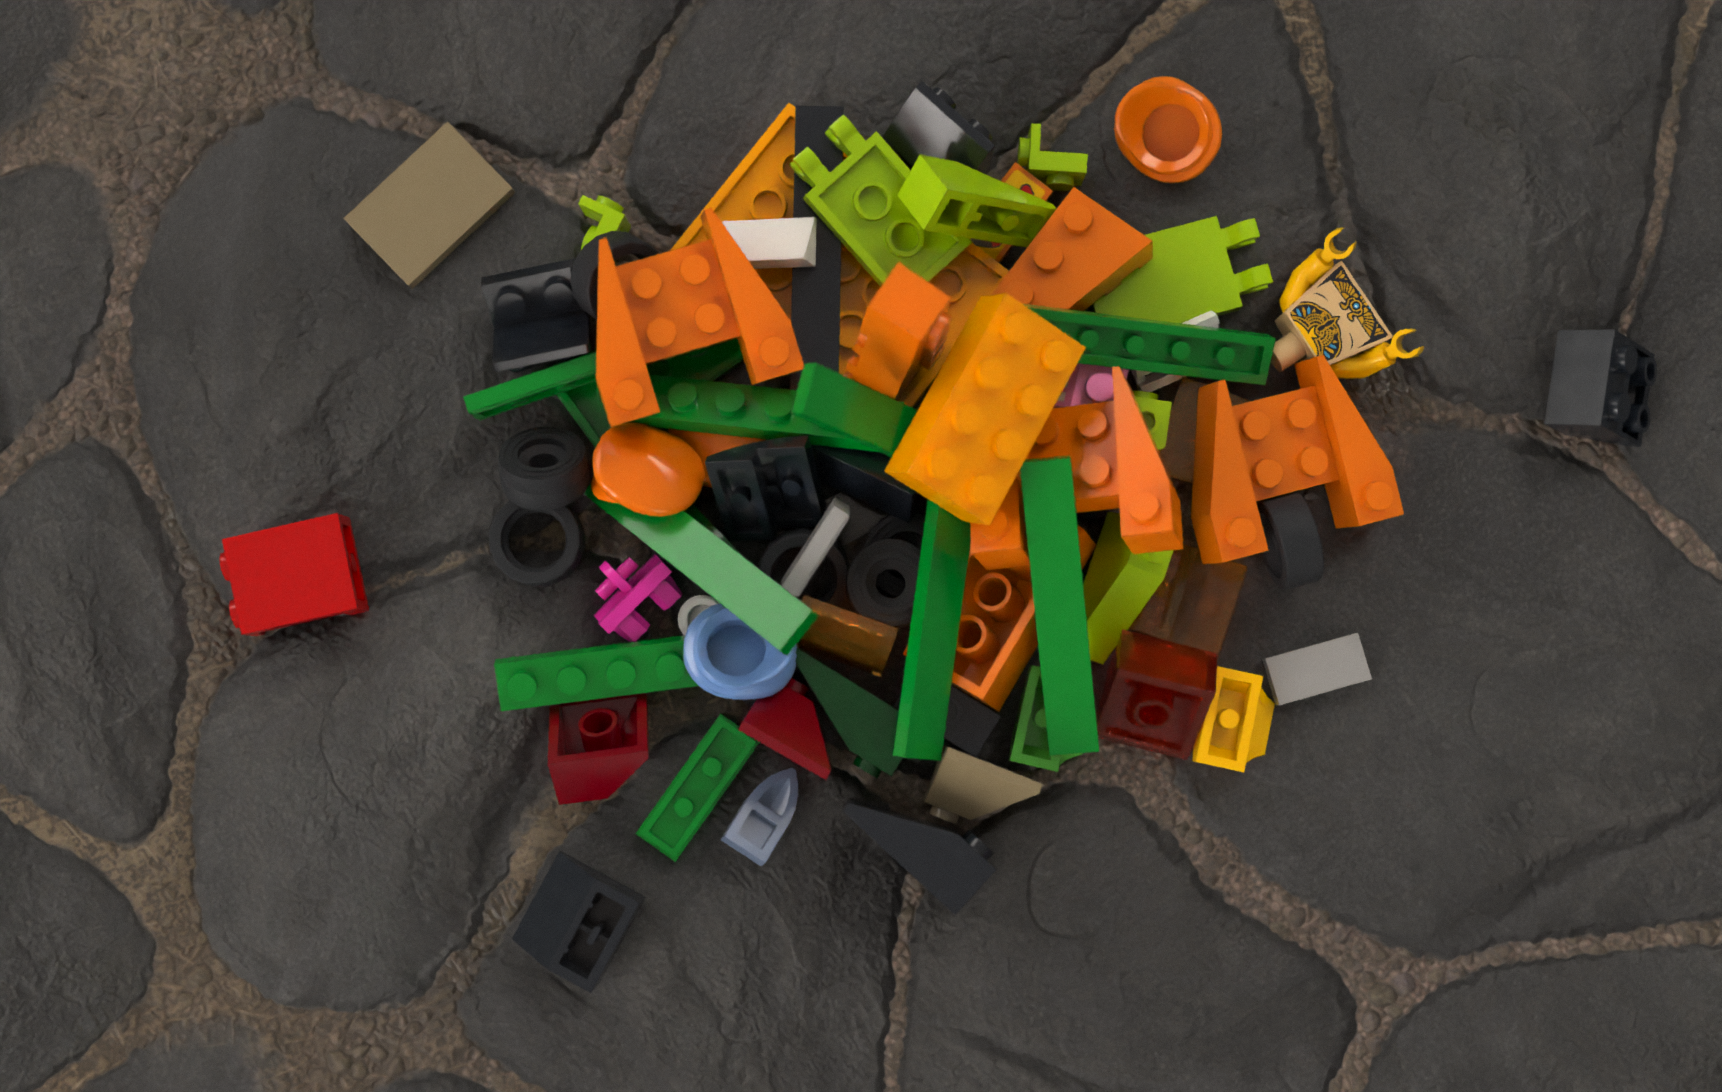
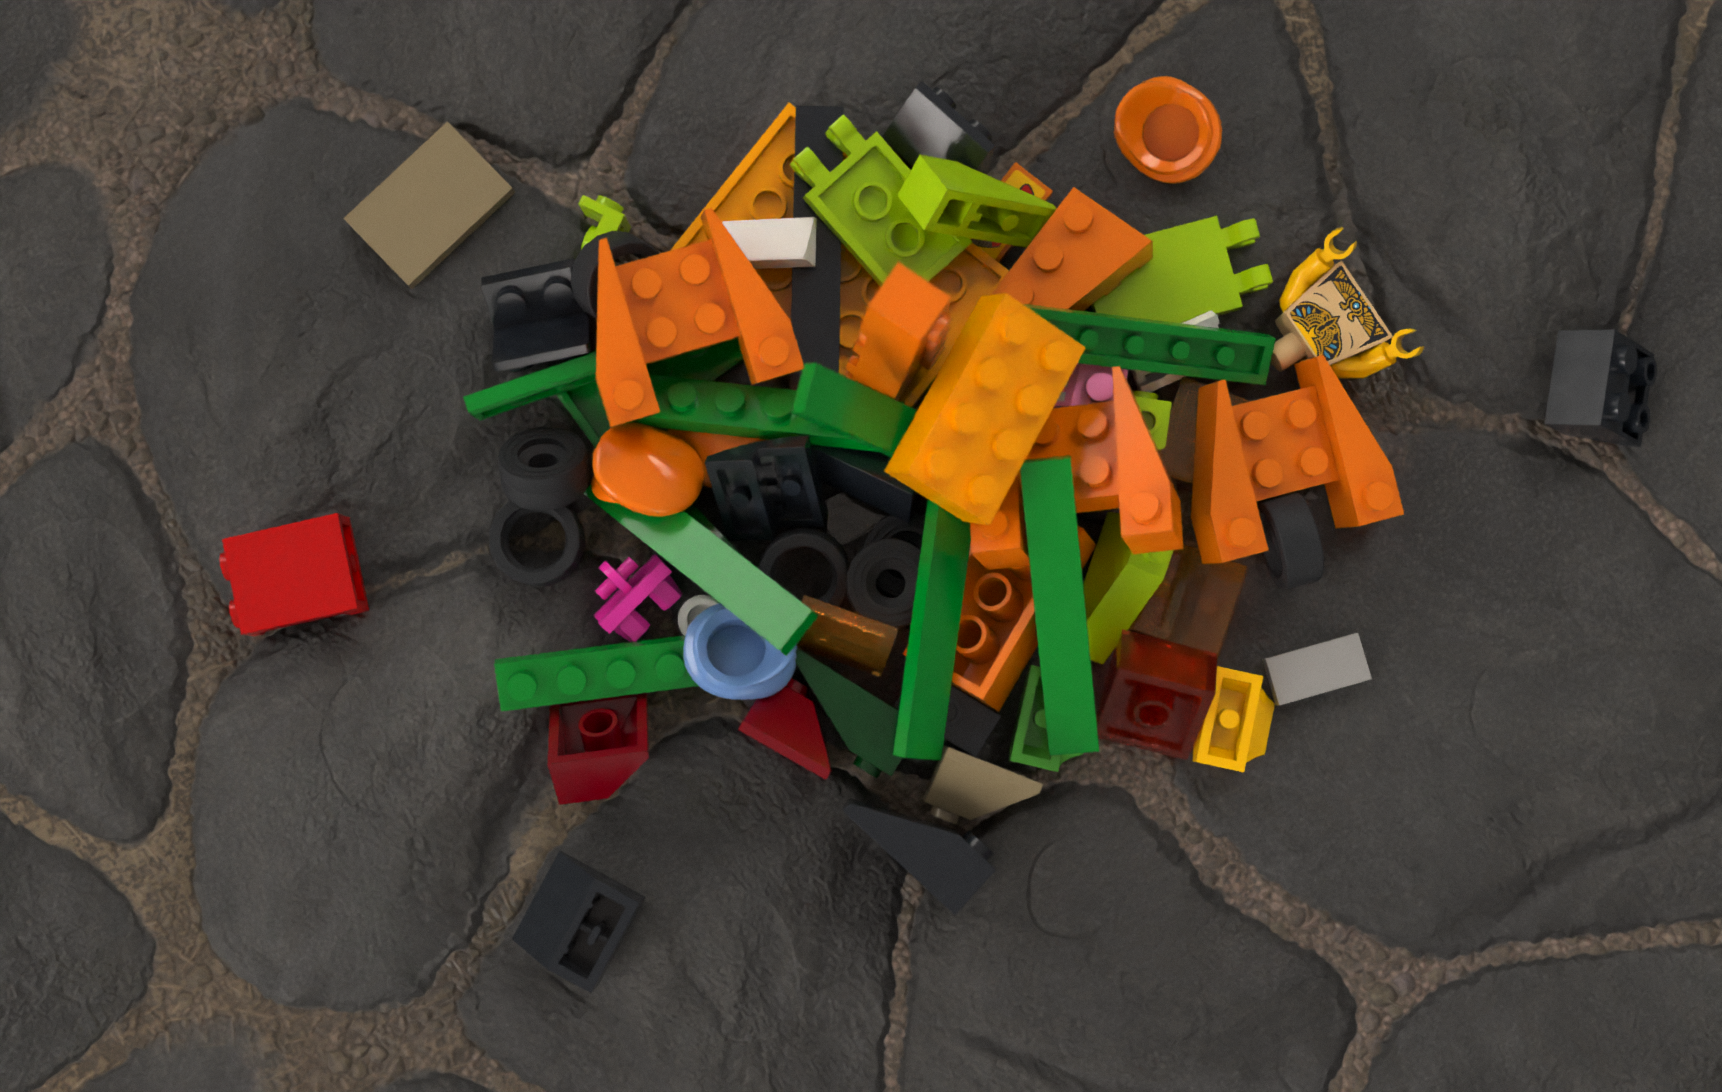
(697, 788): green tile -> none
(764, 817): sand blue plate -> none
(816, 547): light grey tile -> none
(1055, 169): lime bracket -> none

